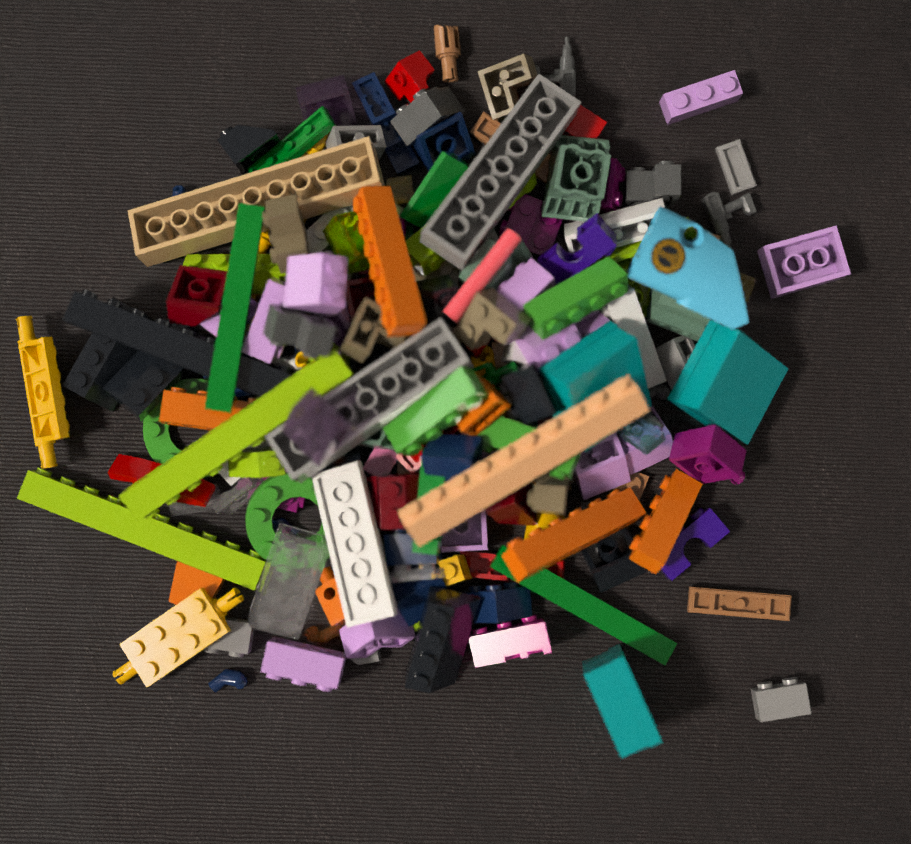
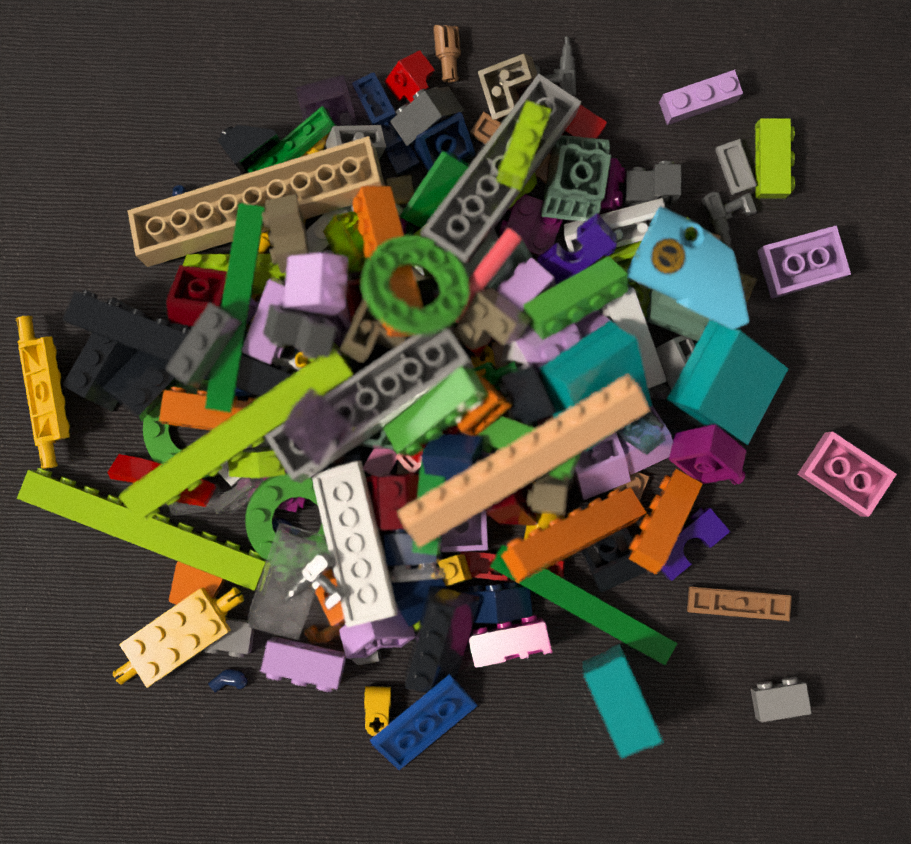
(203, 345): none -> dark grey brick
(314, 575): none -> piece
(377, 704): none -> yellow piece
(395, 312): none -> bright green plate
(423, 722): none -> blue tile
(523, 145): none -> lime brick
(774, 158): none -> lime brick
(847, 474): none -> bright pink brick

